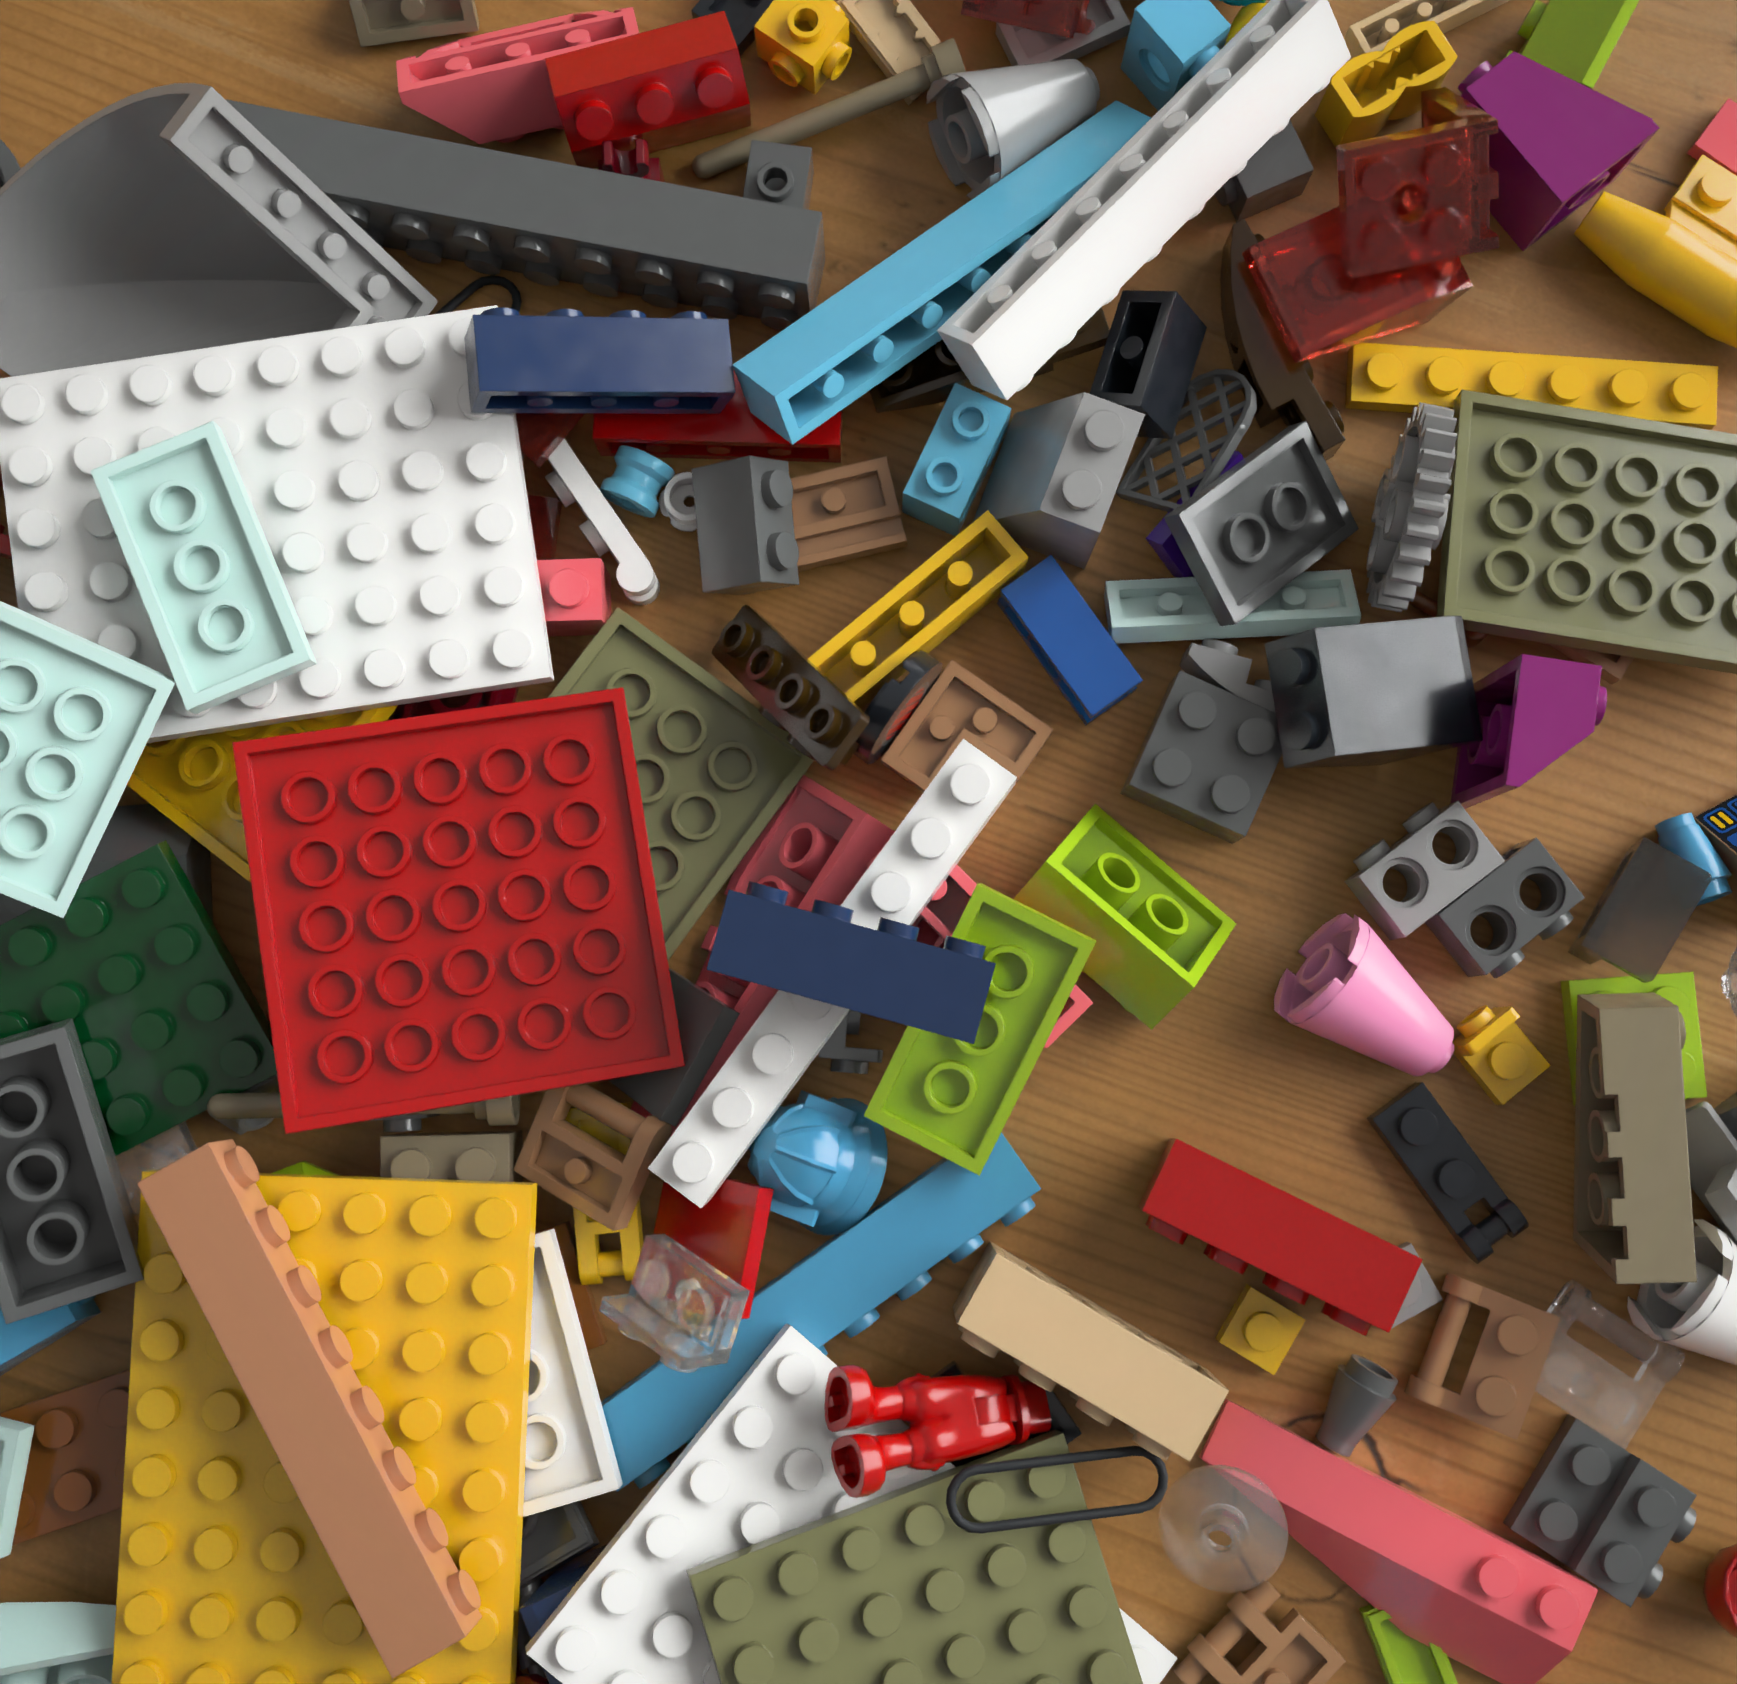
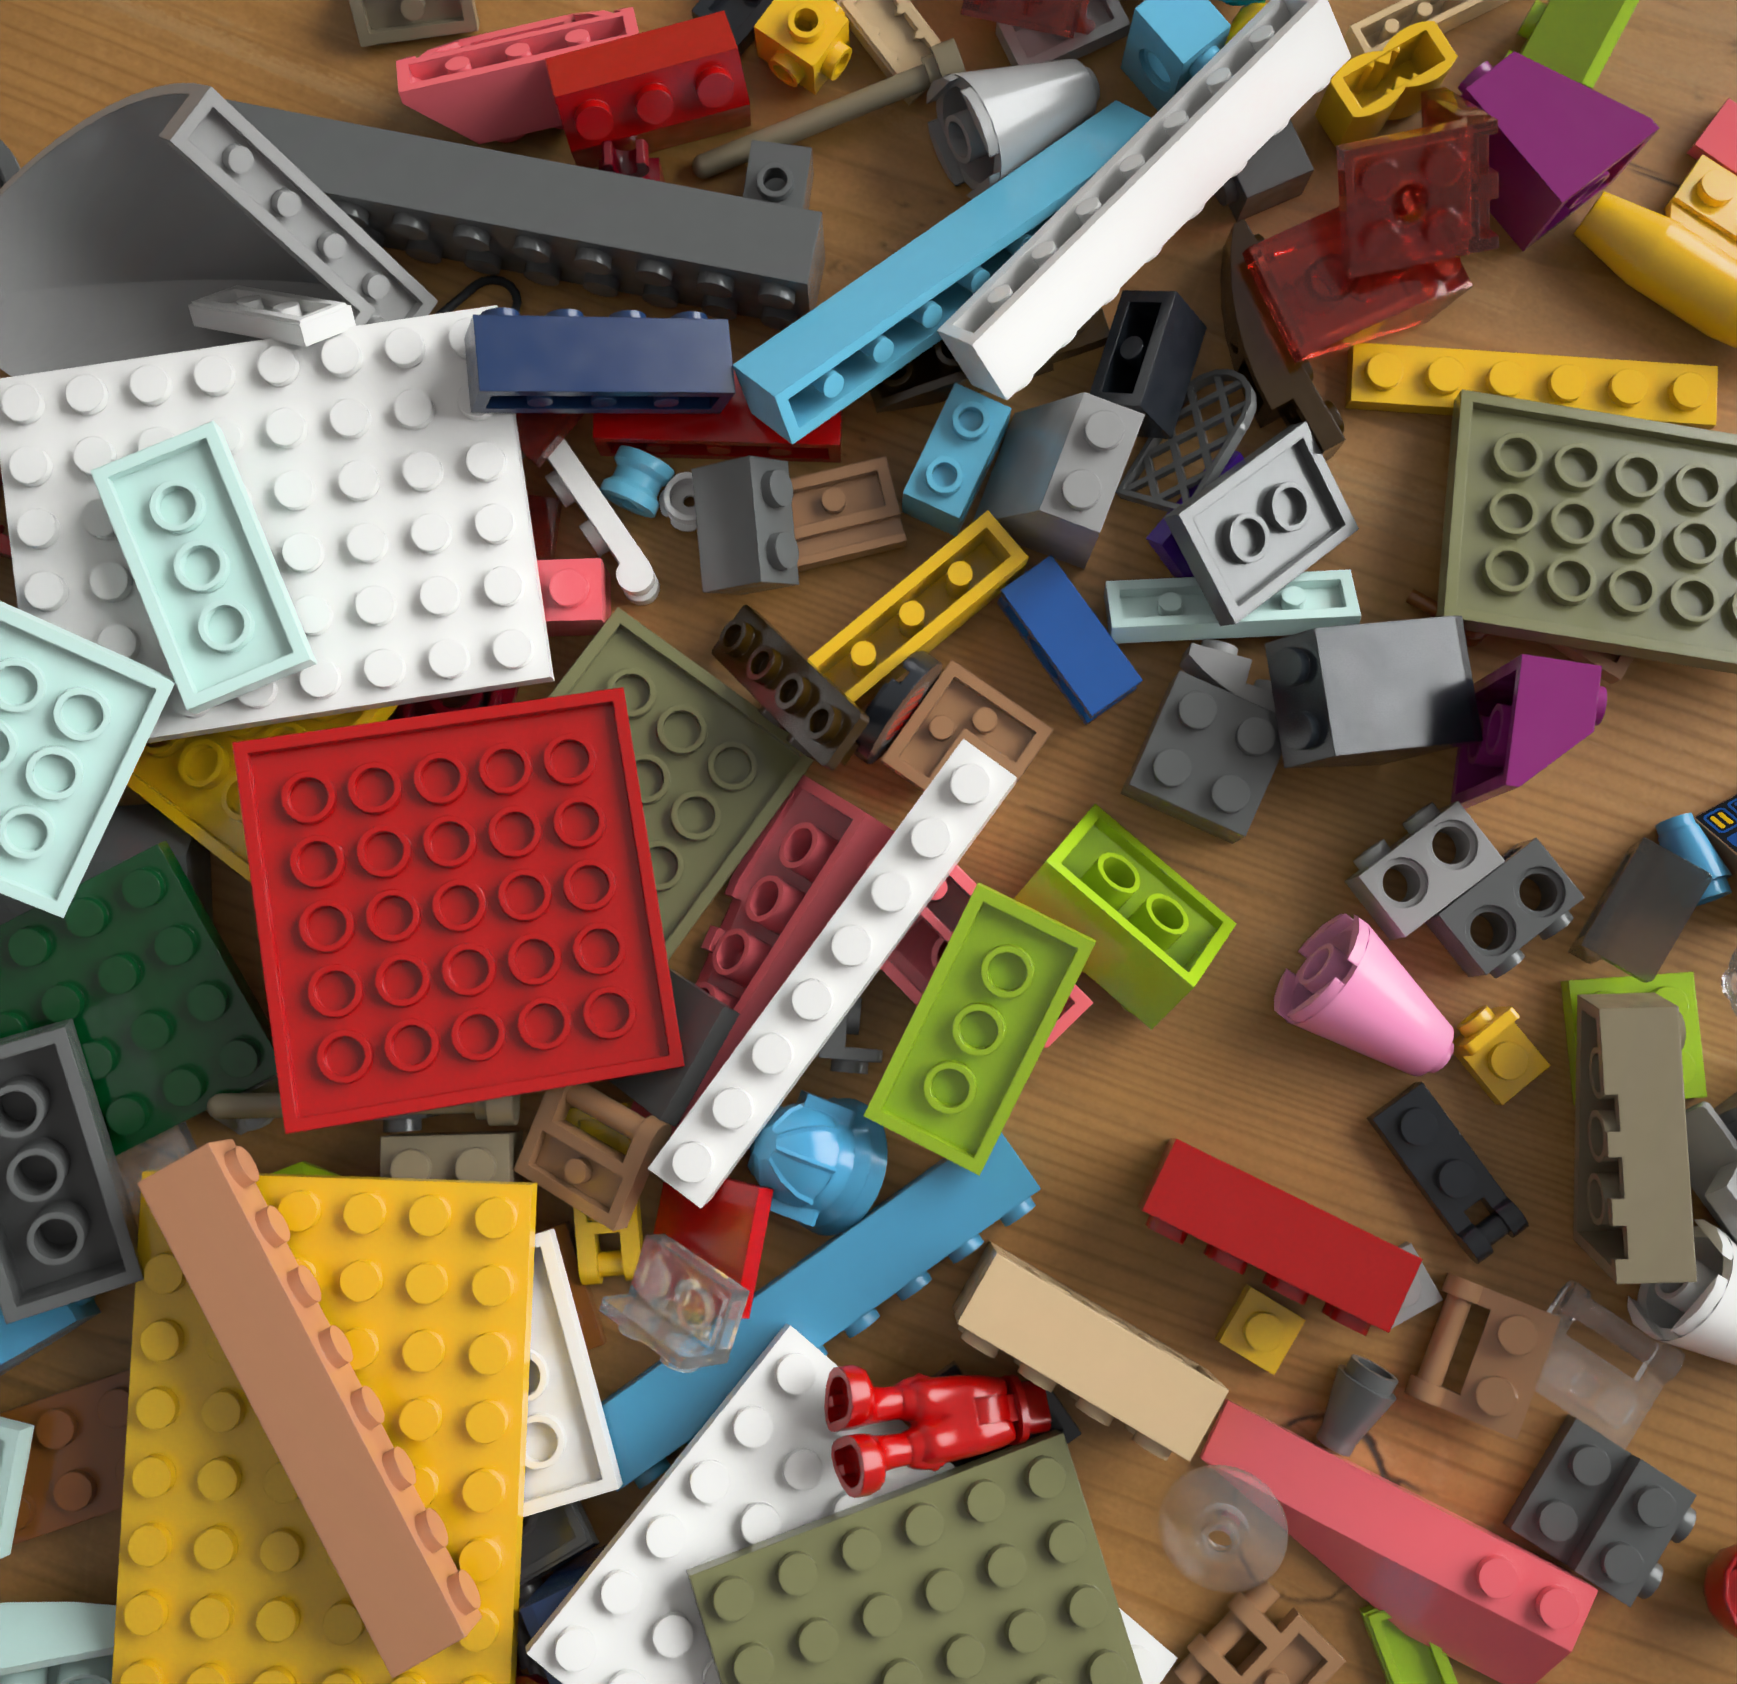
(272, 315): none -> white tile
(852, 965): dark blue brick -> none
(1058, 1517): black piece -> none
(1411, 507): light grey gear -> none

